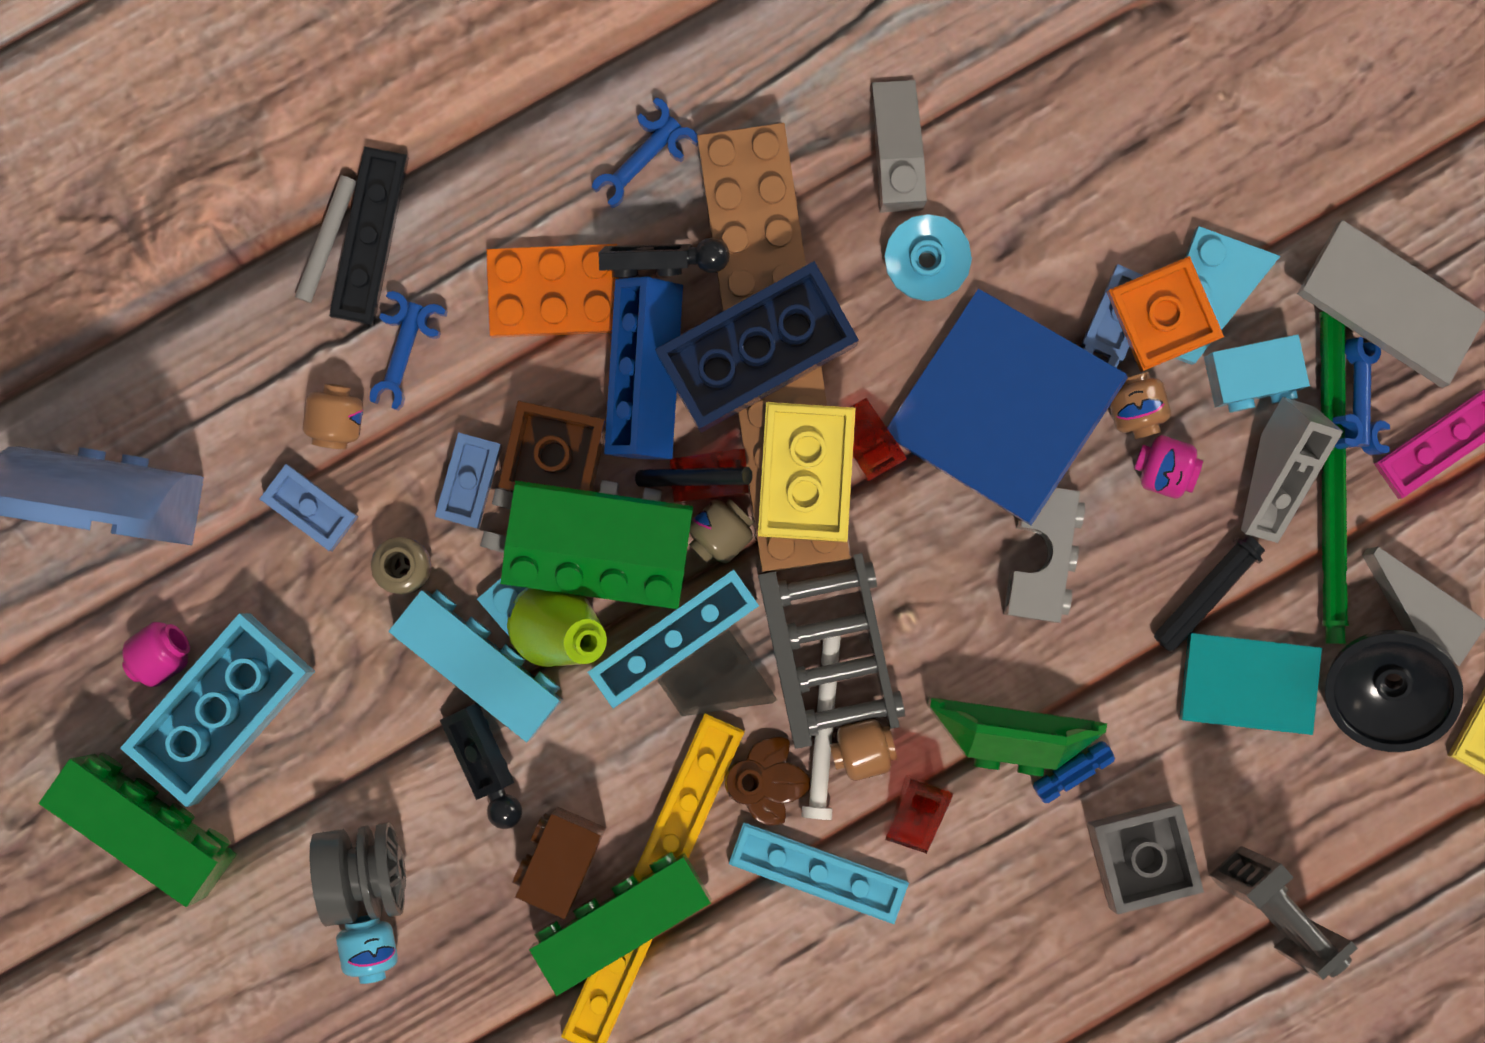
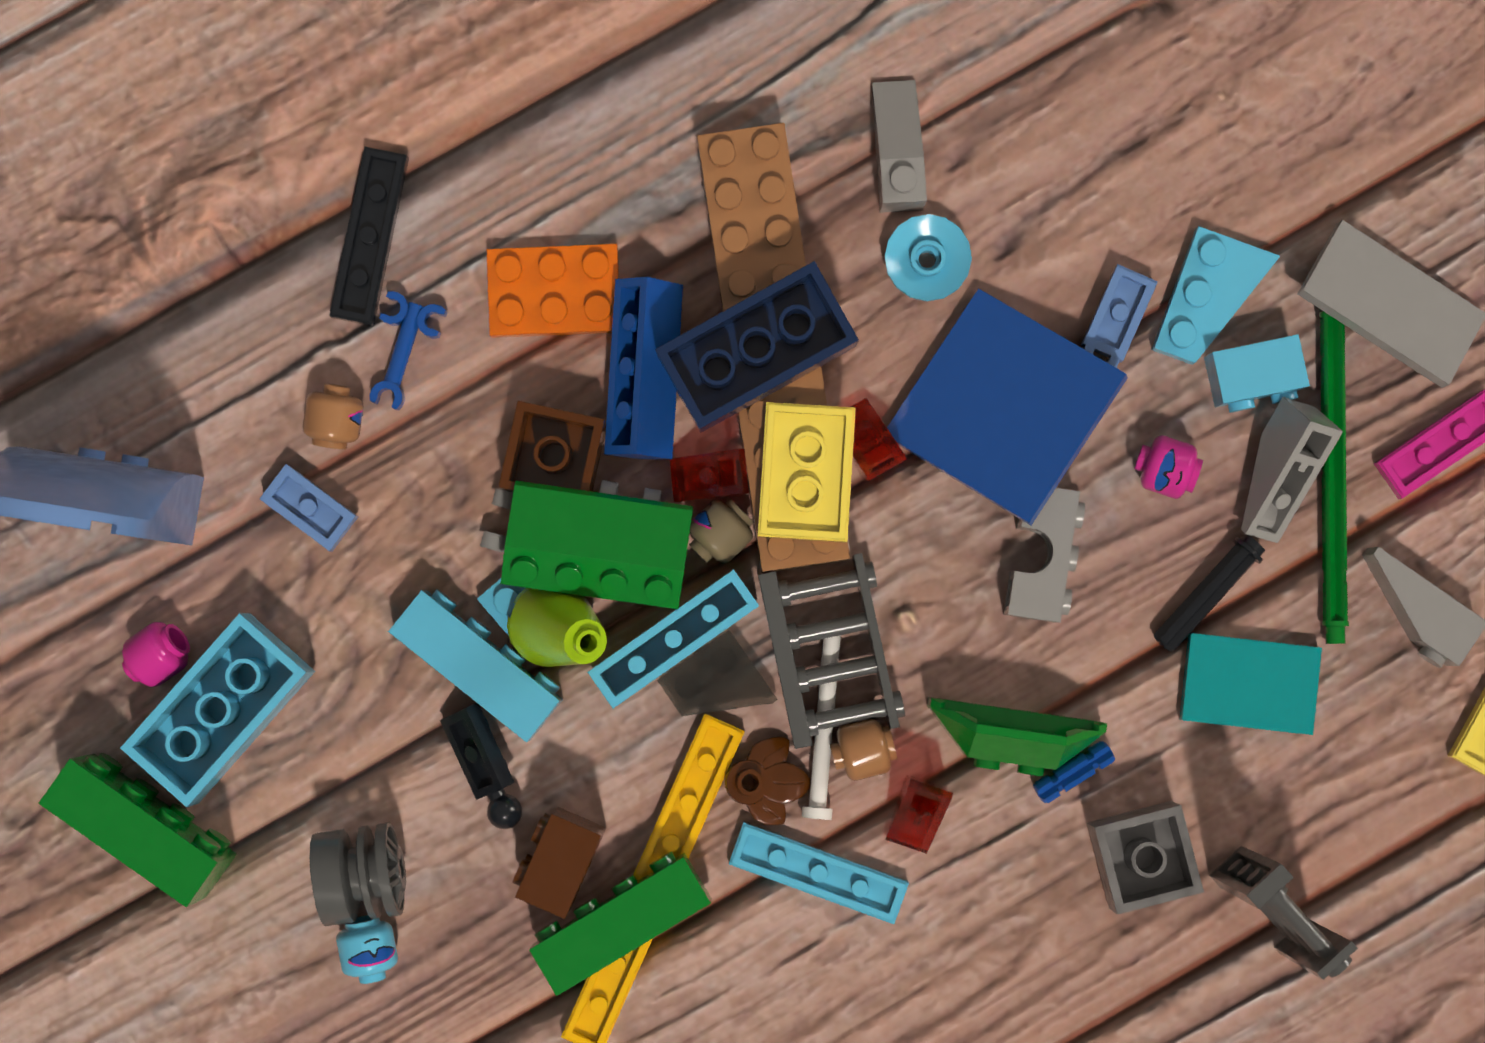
(325, 239): light grey bar -> none
(385, 563): dark tan head -> none
(468, 480): medium blue plate -> none
(664, 131): blue bar -> none
(667, 260): black plate -> none
(694, 477): black bar -> none
(1140, 406): medium nougat head -> none
(1165, 314): orange tile -> none
(1358, 426): blue bar -> none
(1400, 712): black dish -> none

